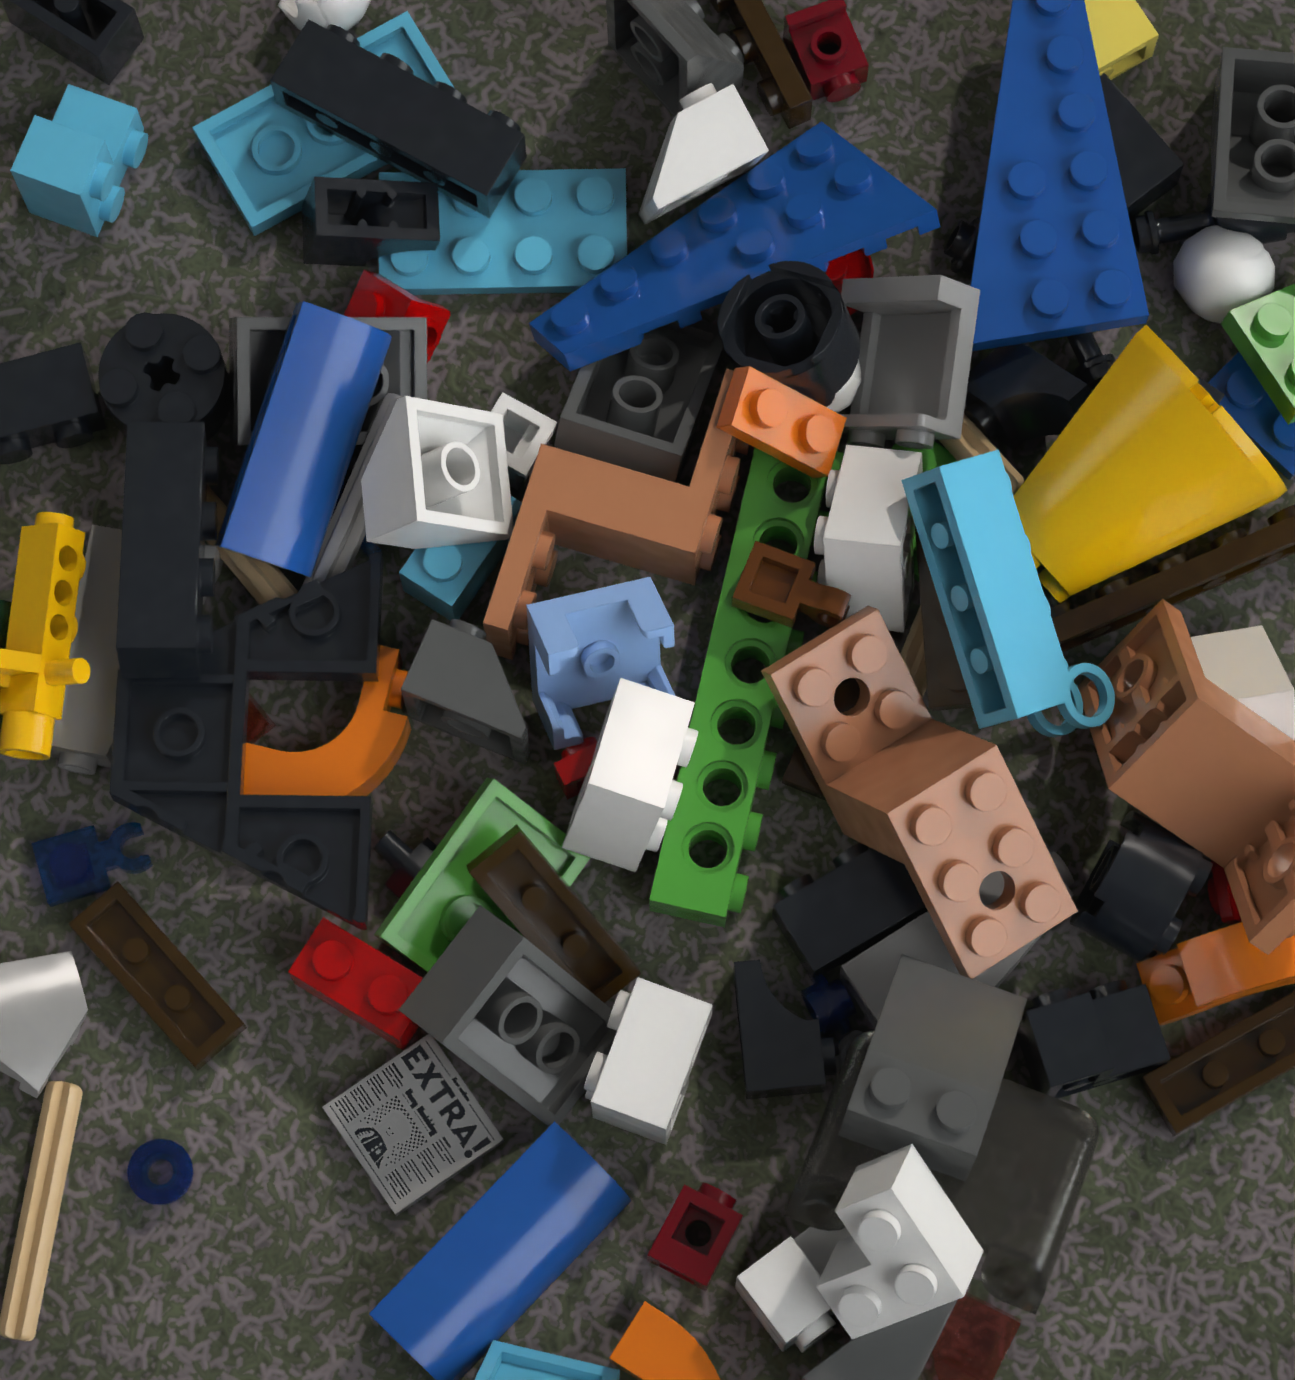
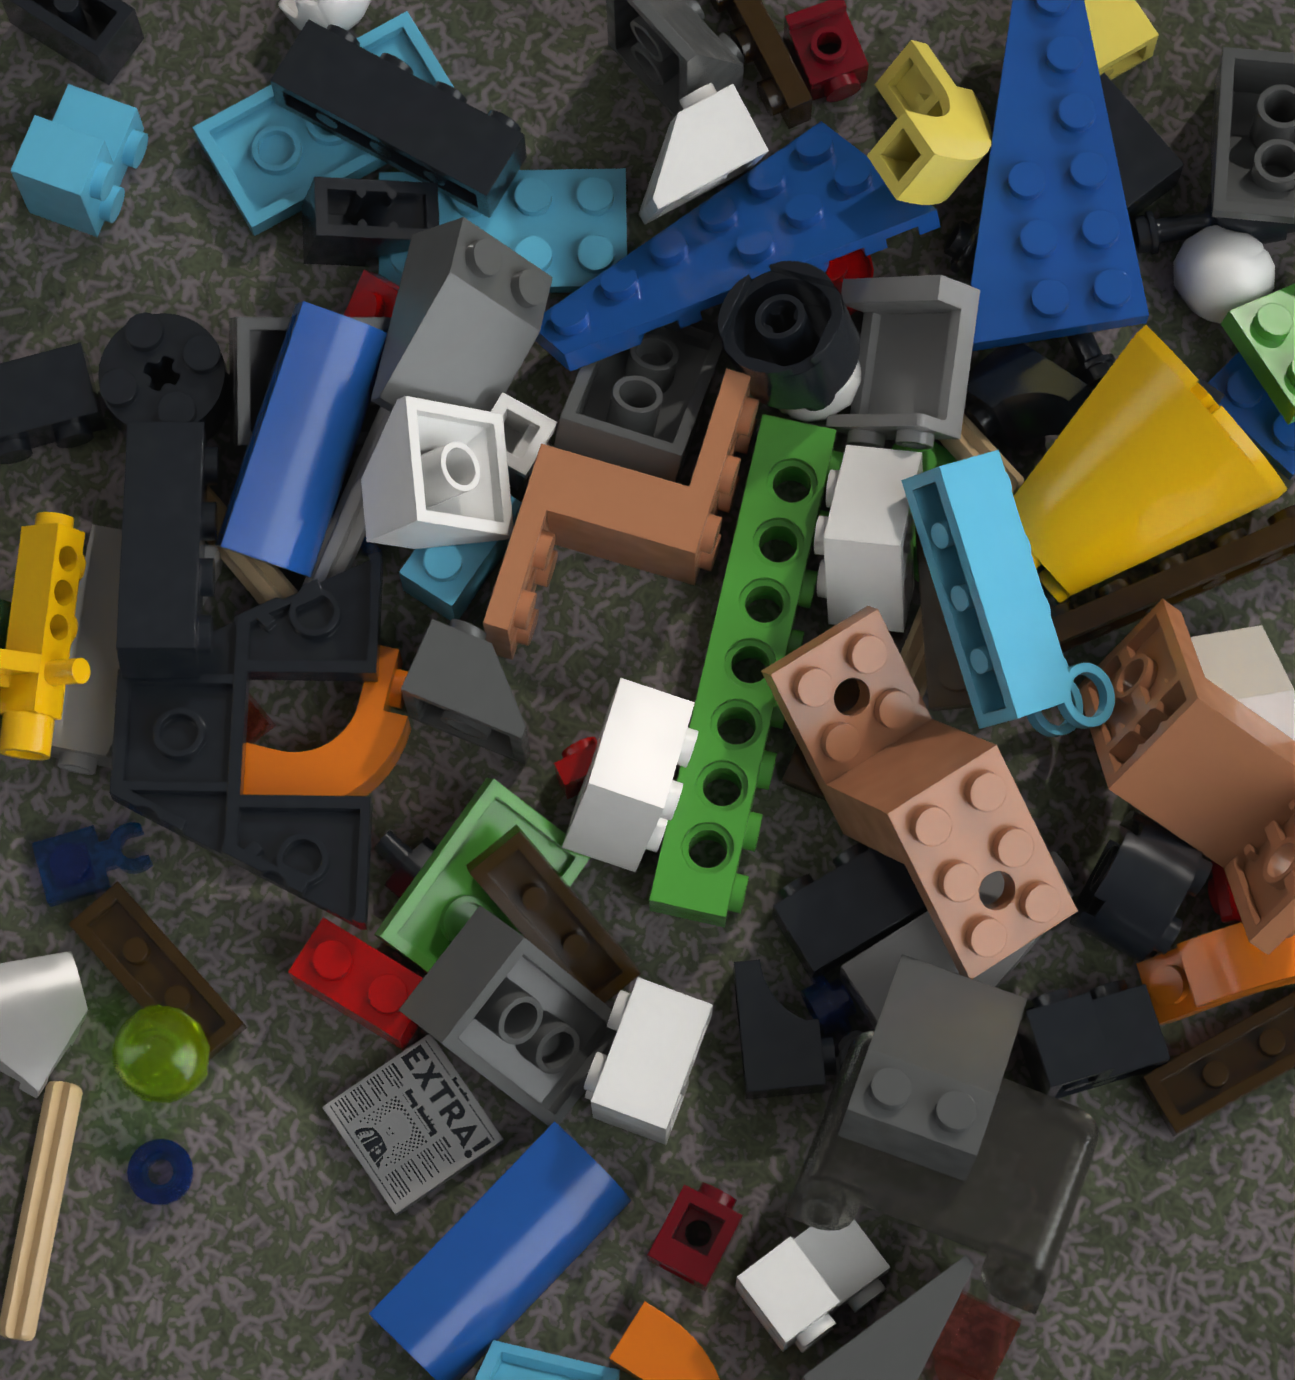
(160, 1054): none -> clear neon green hair
(460, 319): none -> dark grey slope
(590, 642): light blue panel -> none
(781, 422): orange plate -> none
(781, 585): reddish brown plate -> none
(903, 1247): white brick -> none
(937, 129): none -> light yellow arch

